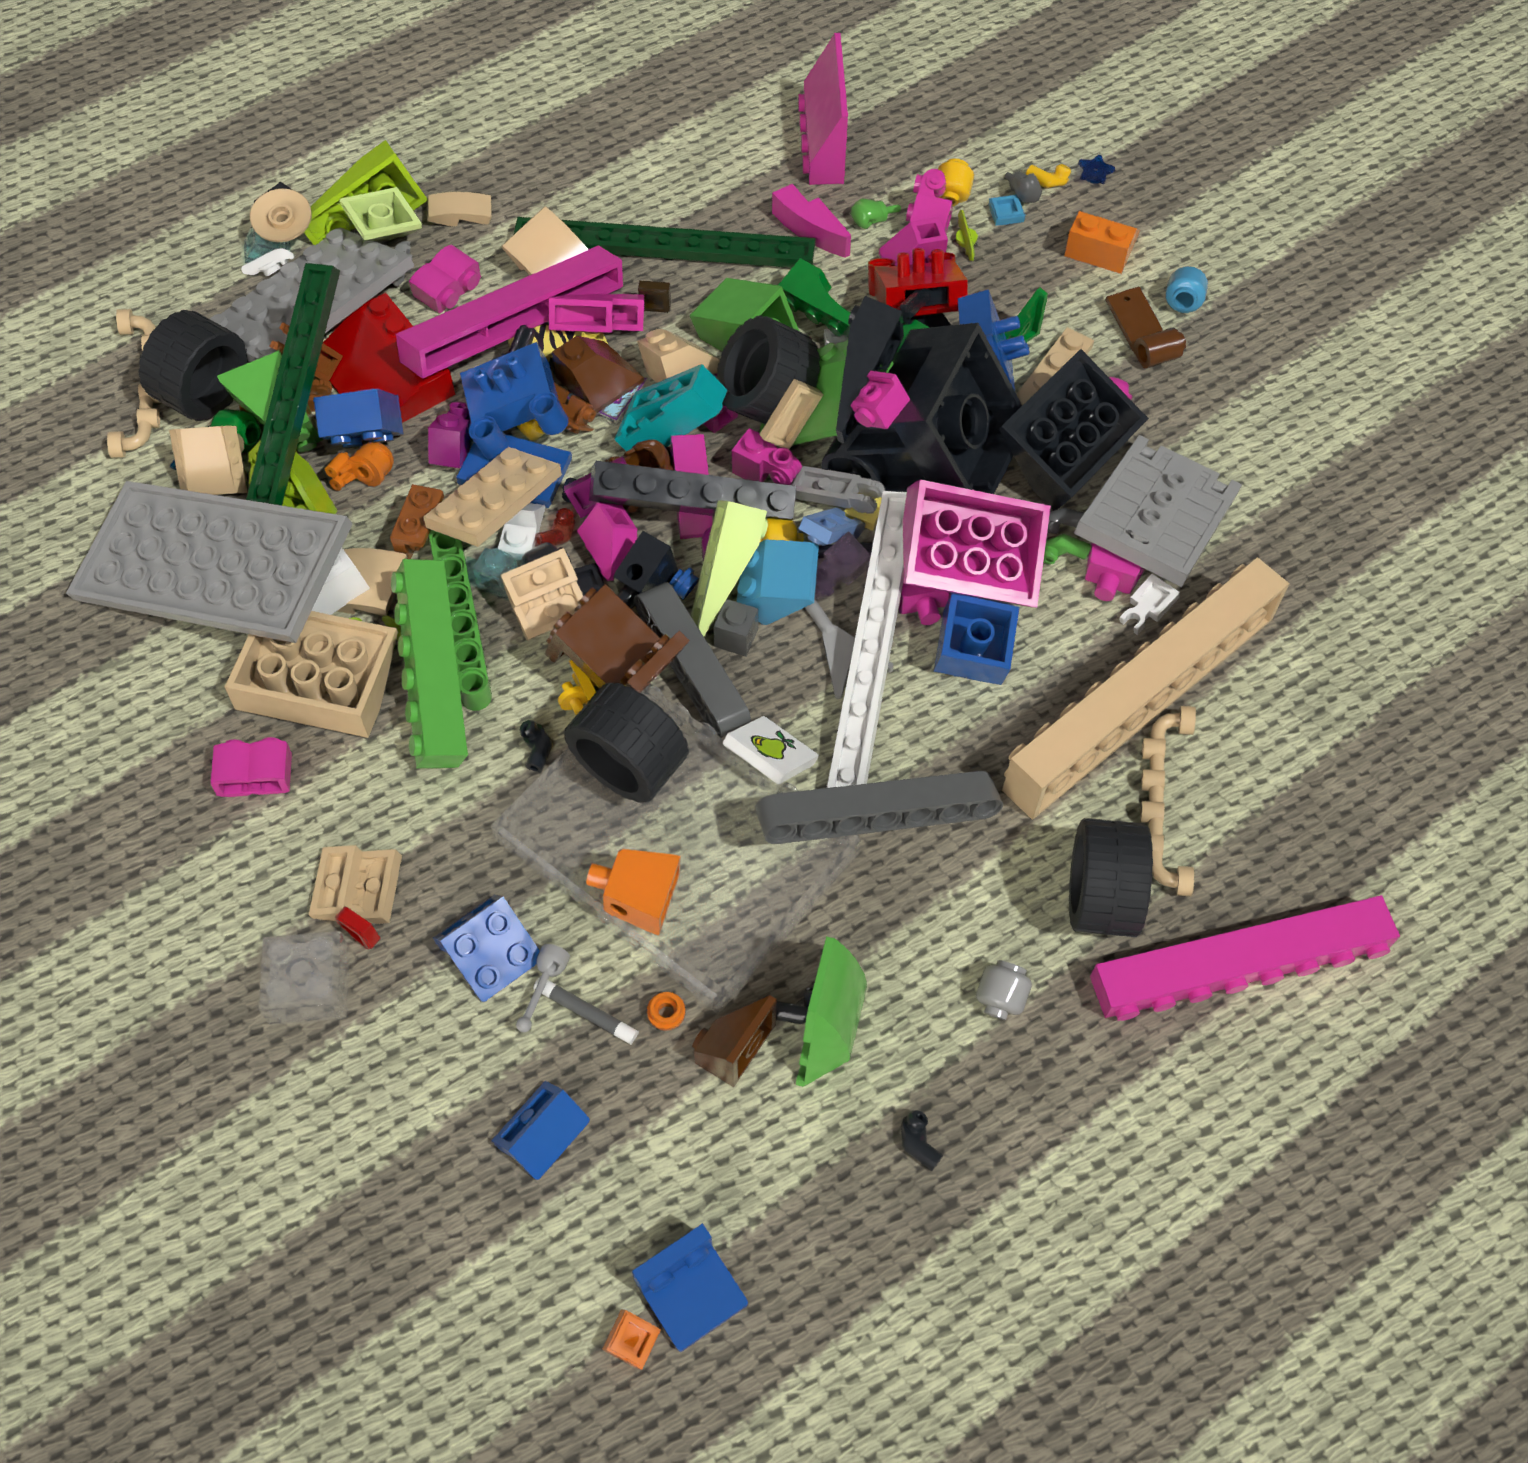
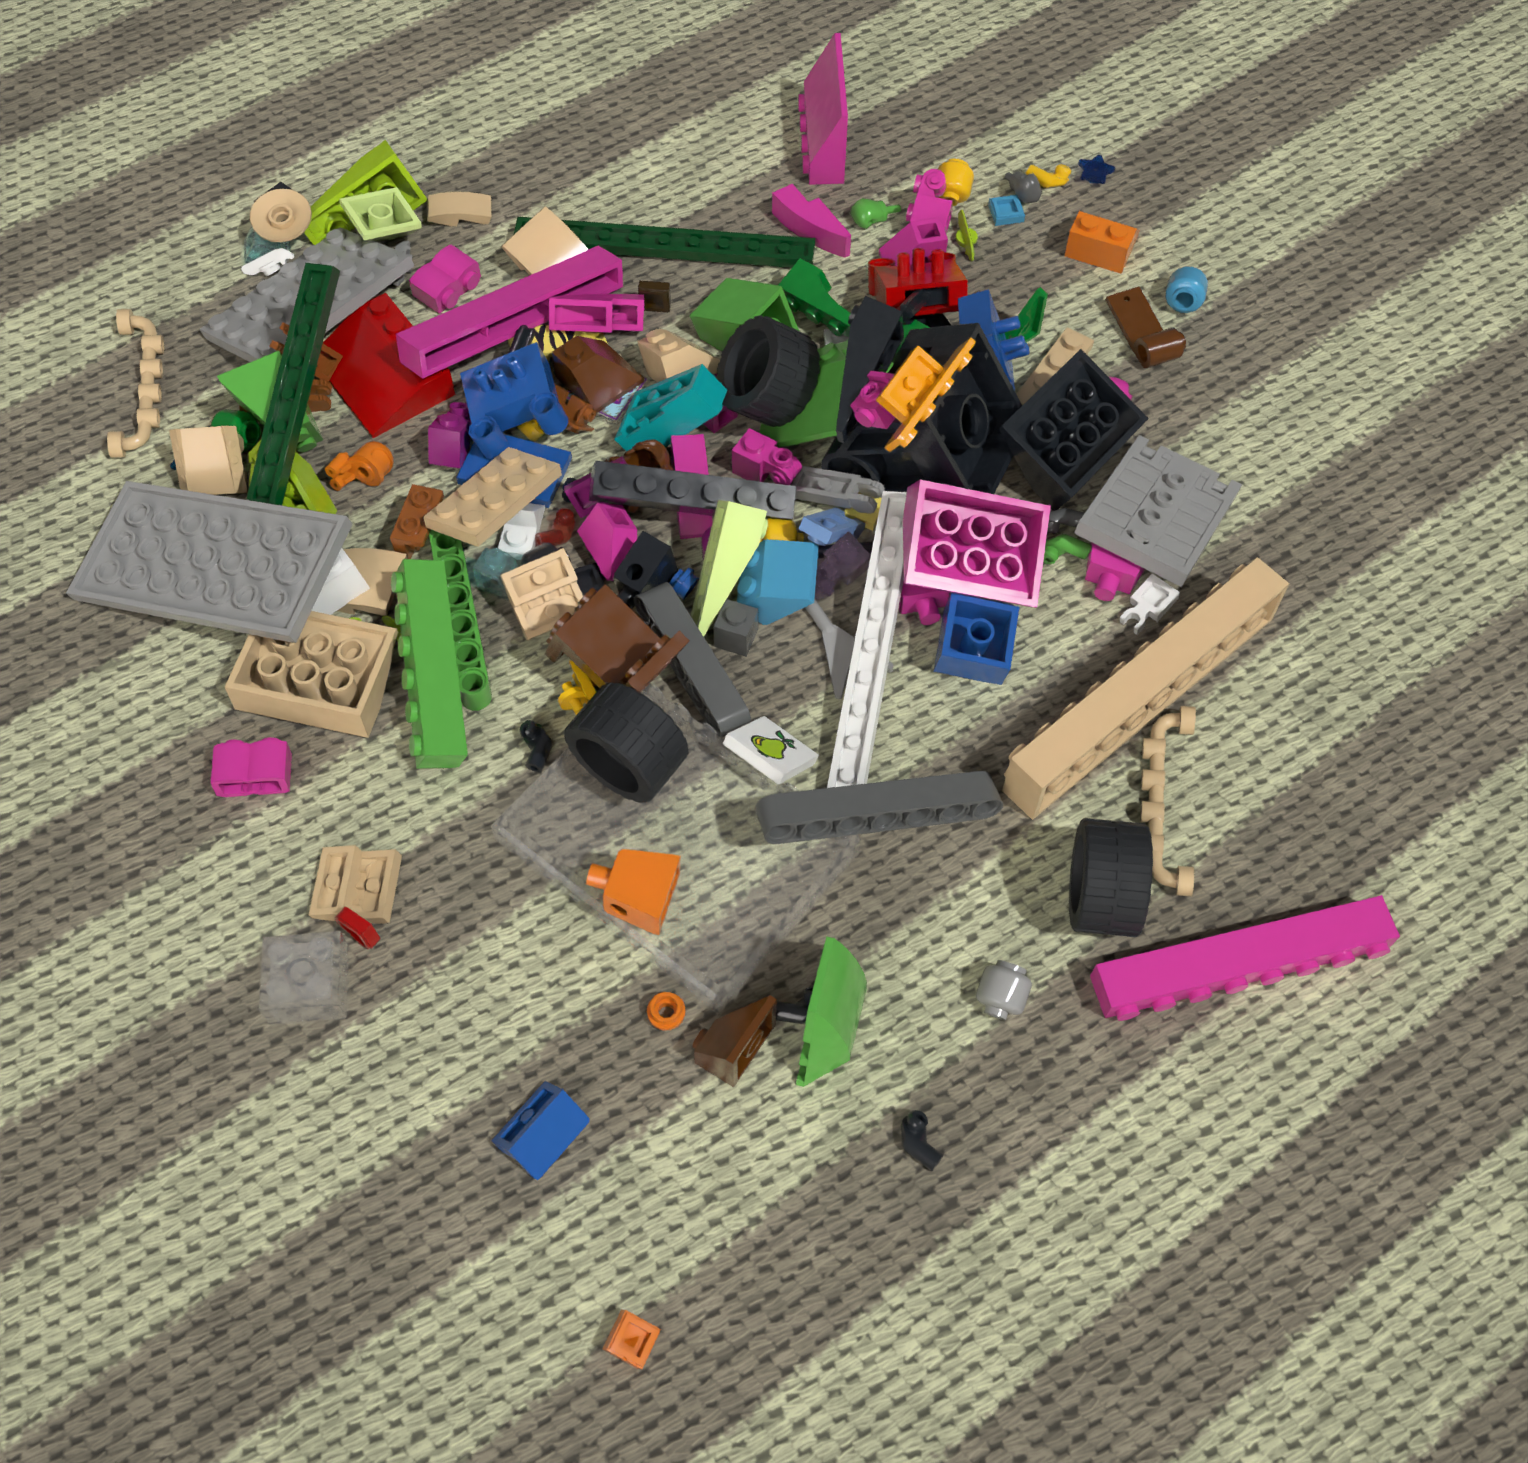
(183, 364): black tyre -> none
(358, 417): blue brick -> none
(489, 947): bracket -> none
(551, 963): light grey hinge -> none
(588, 1012): dark grey bar -> none
(689, 1288): blue bracket -> none
(791, 414): tan tile -> none
(916, 386): none -> light orange bracket

